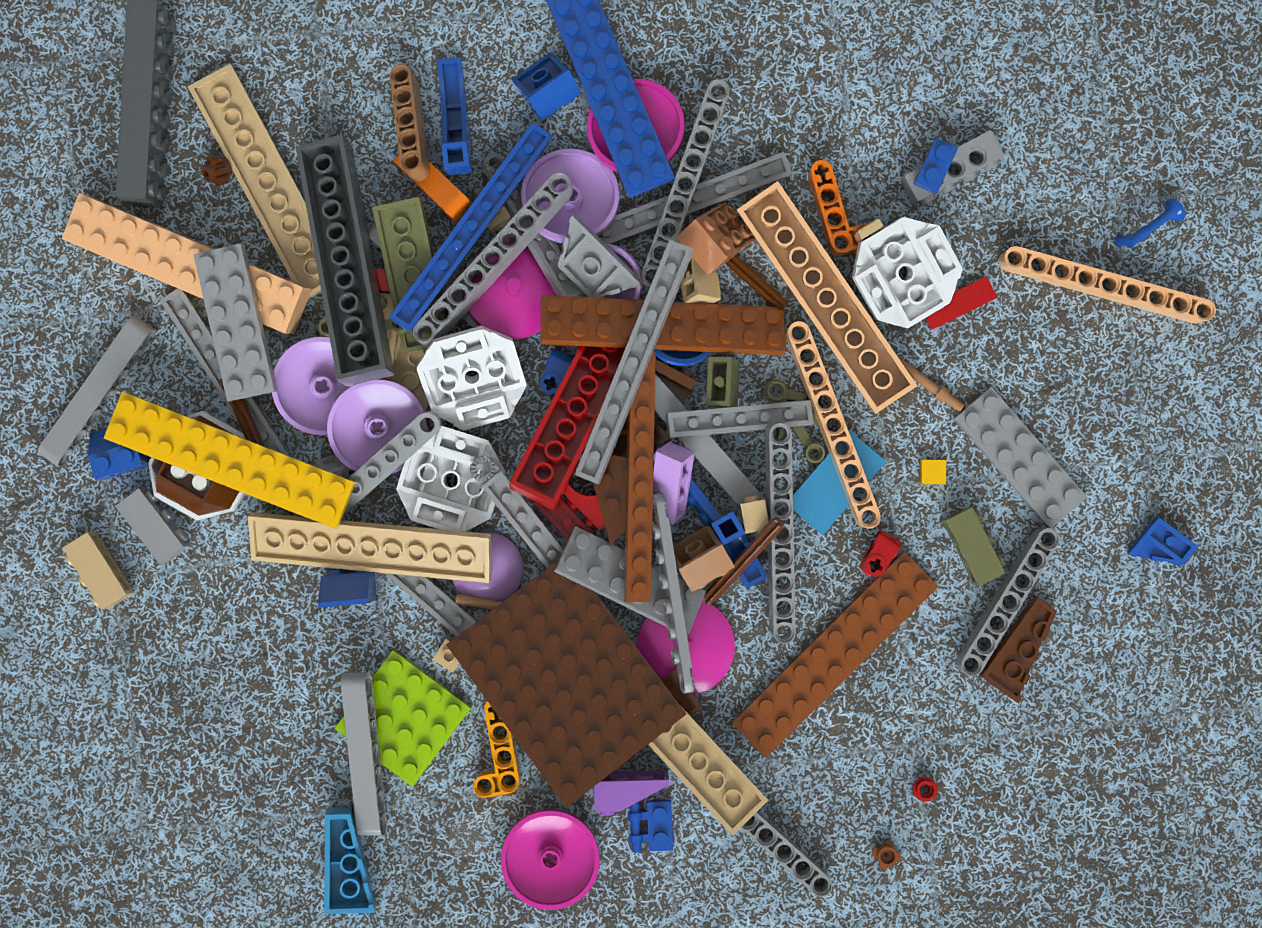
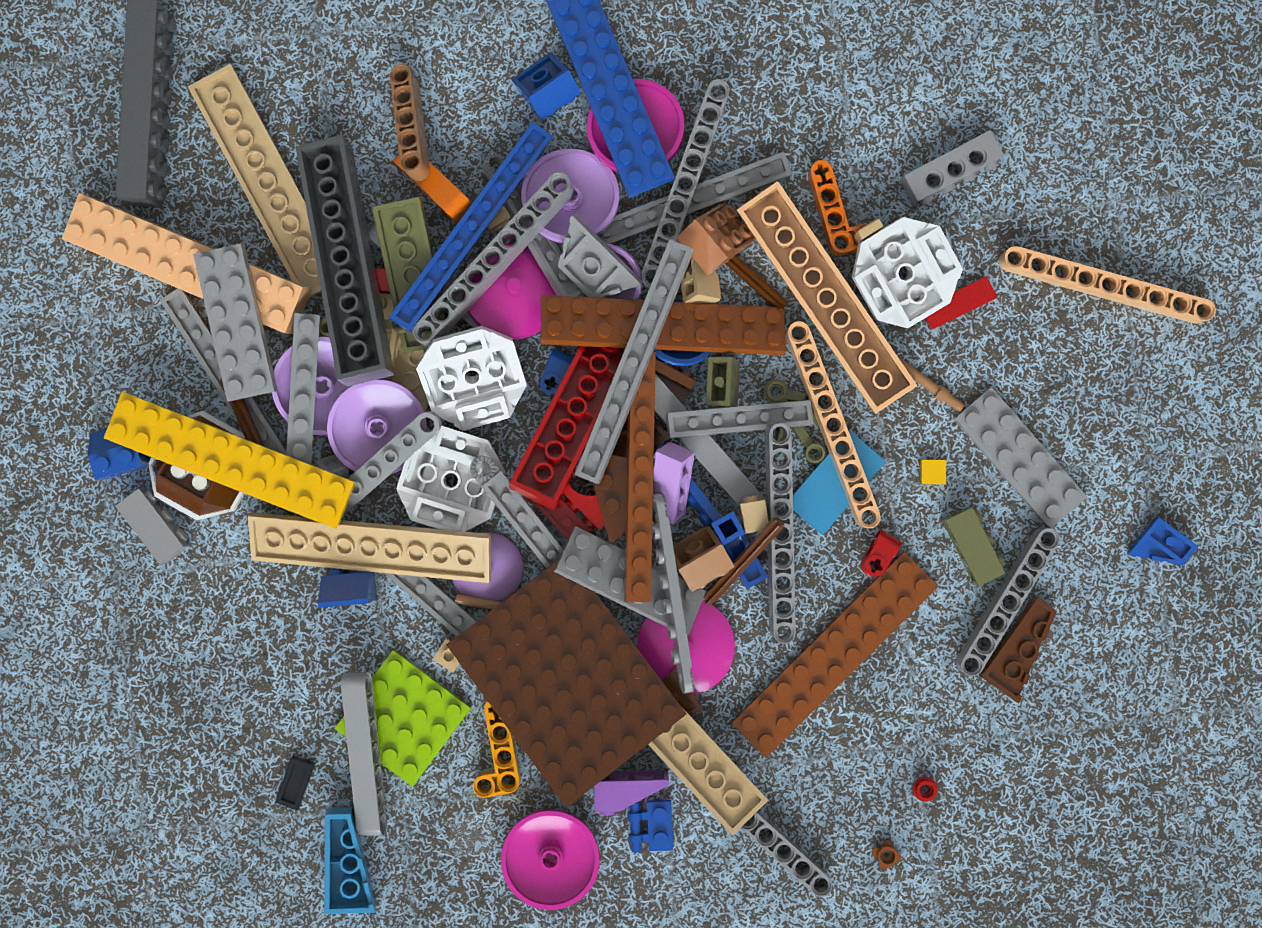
(95, 391): light grey beam -> none
(97, 570): tan brick -> none
(216, 170): reddish brown gear -> none
(295, 783): none -> black tile
(303, 386): none -> light grey plate
(455, 119): blue arch -> none
(935, 165): blue plate -> none
(1173, 211): blue piece -> none

